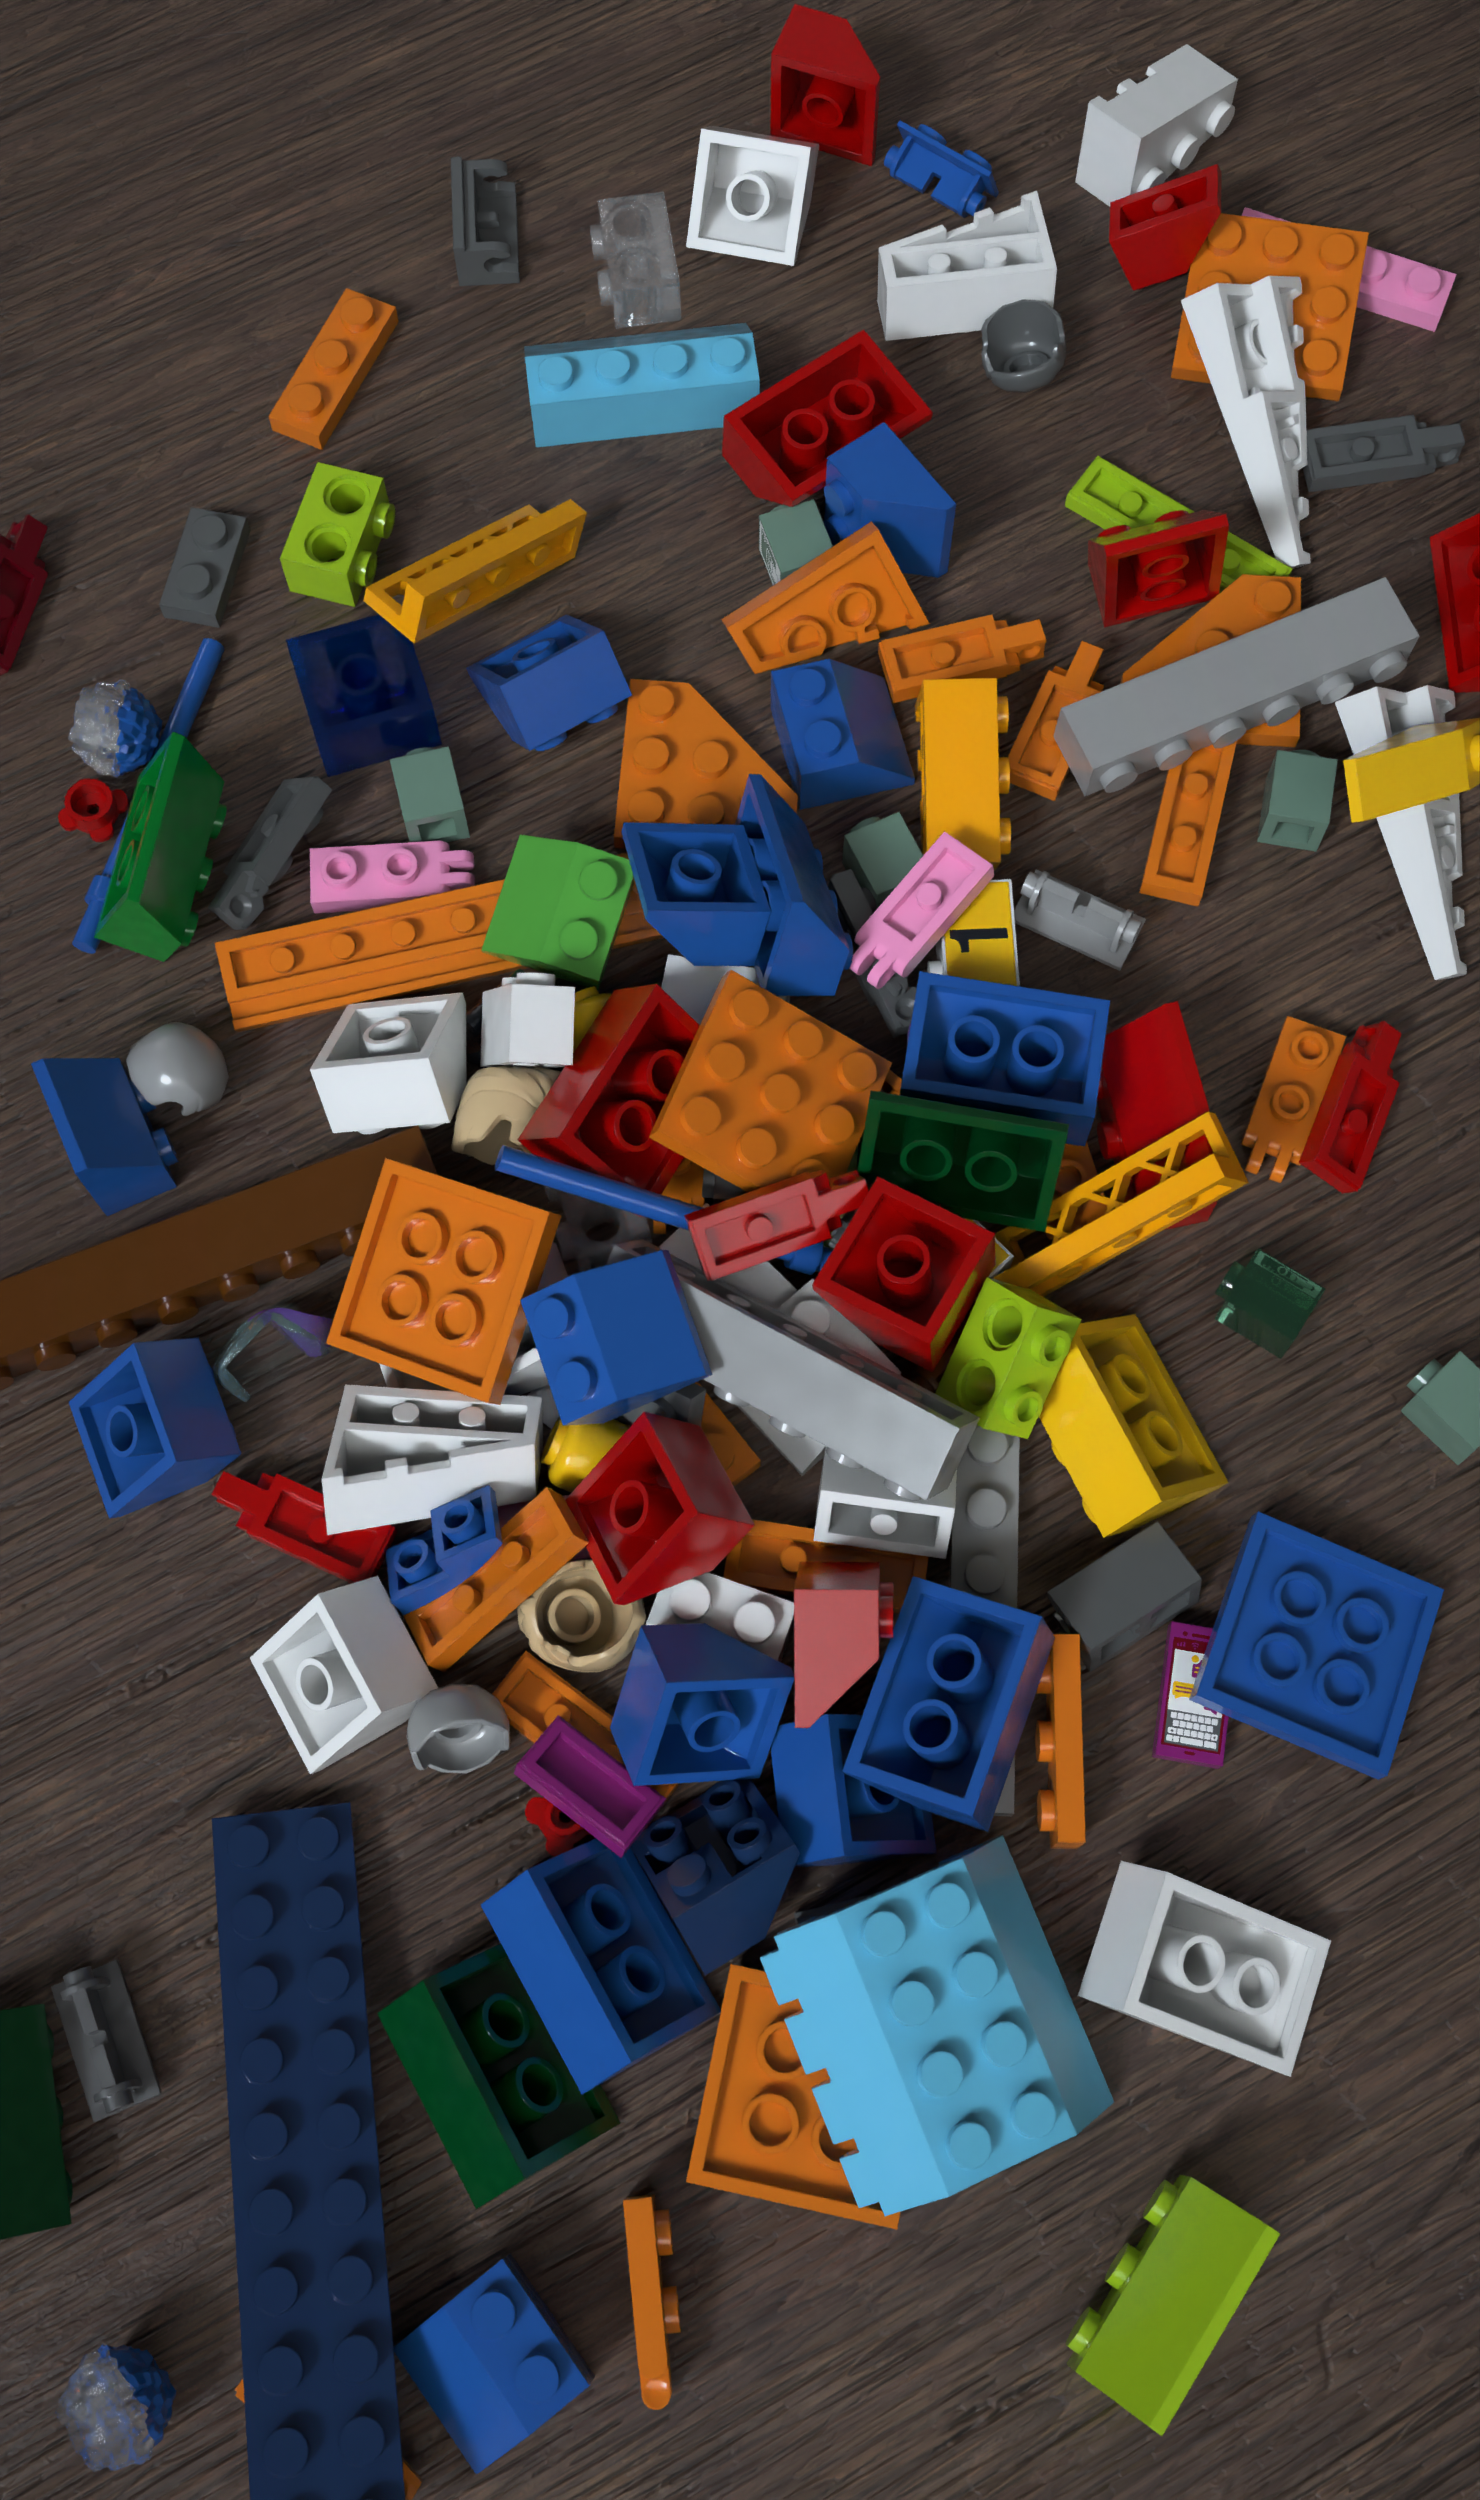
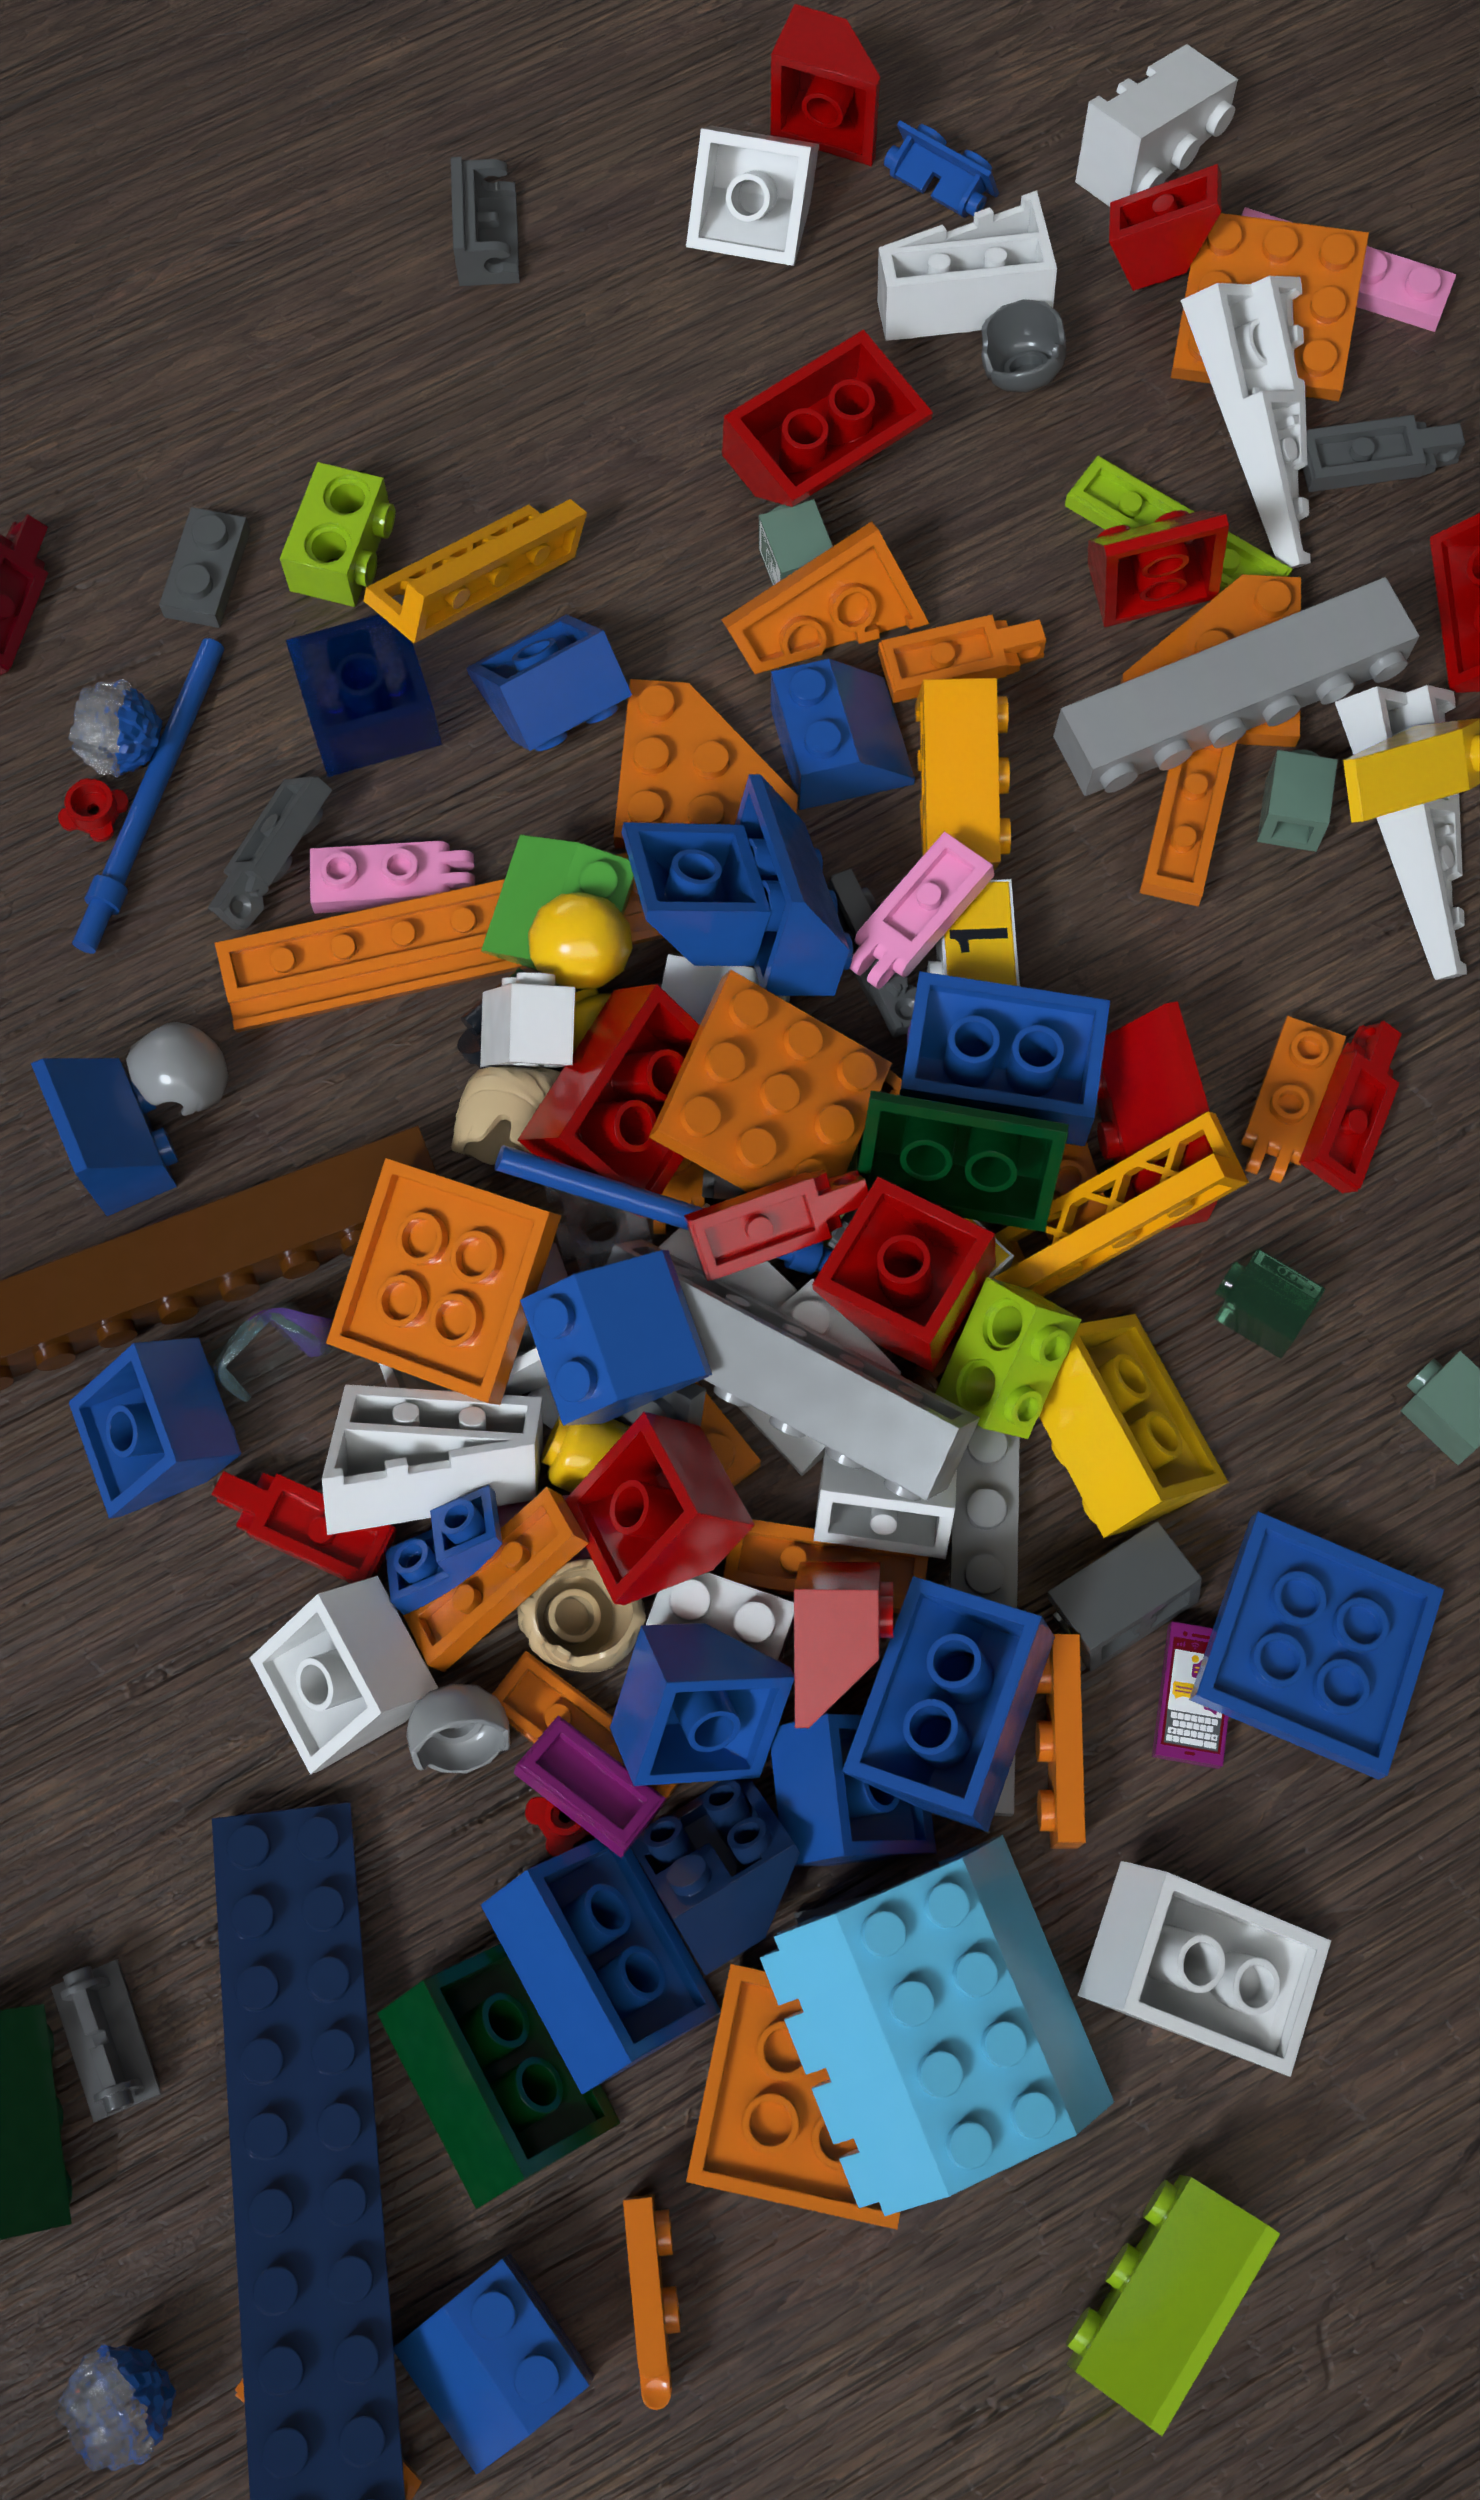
(163, 853): green slope -> none
(333, 369): orange plate -> none
(394, 1064): white slope -> none
(430, 795): sand green brick -> none
(580, 940): none -> yellow hair
(638, 259): clear brick -> none
(639, 383): medium azure slope -> none
(880, 854): sand green brick -> none
(887, 485): blue slope -> none
(1035, 756): orange hinge -> none
(1077, 919): light grey hinge -> none

